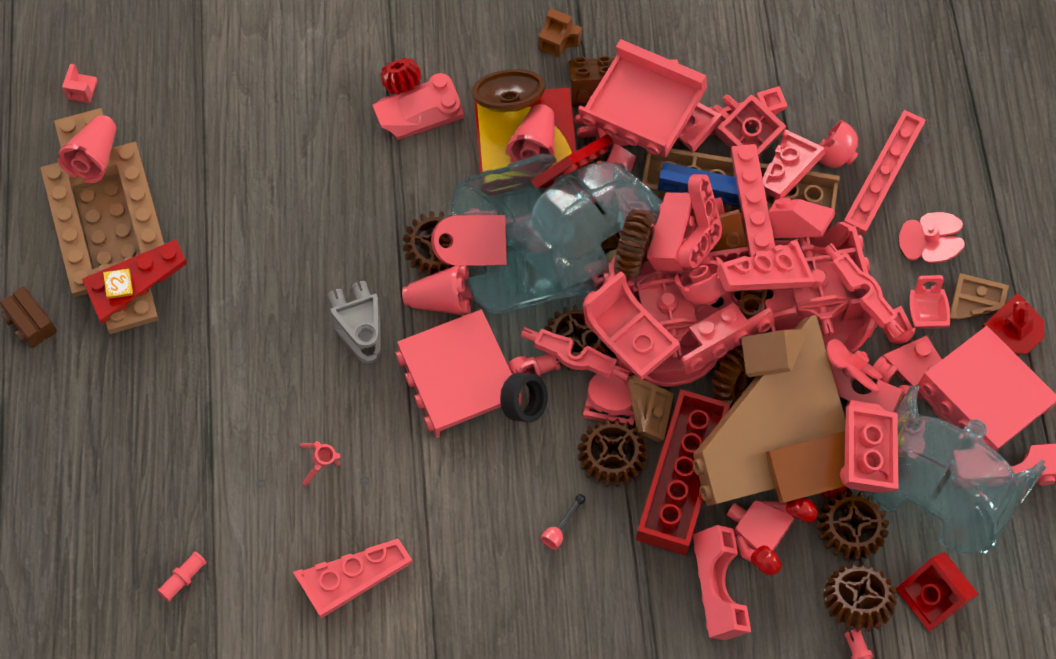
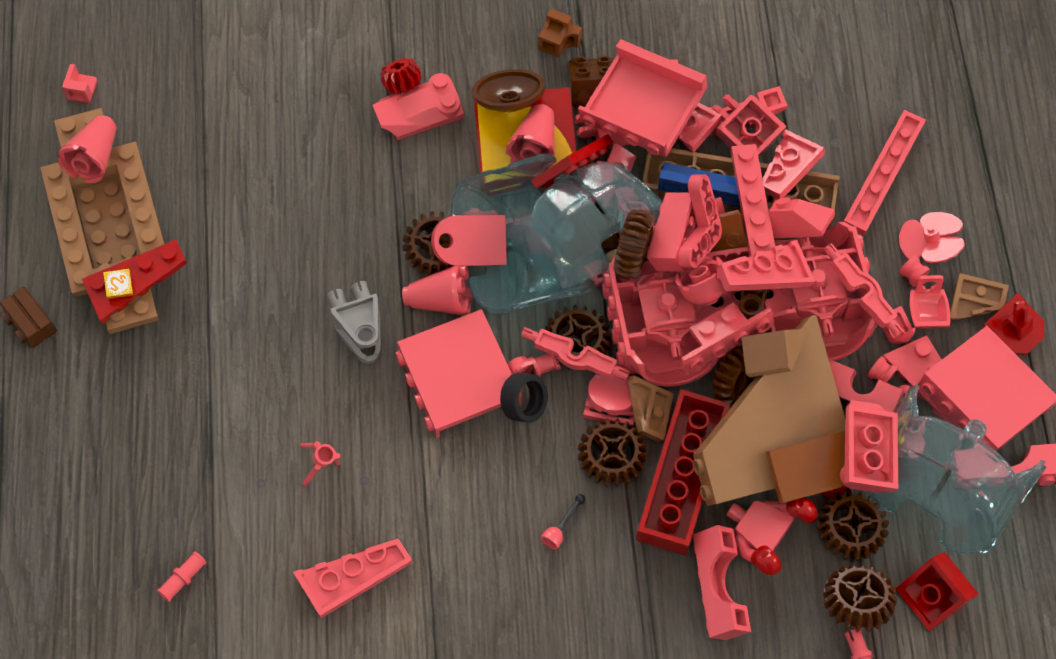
(628, 327): coral bracket -> none
(839, 146): coral cylinder -> none
(853, 364): coral piece -> none
(913, 269): none -> coral wheel

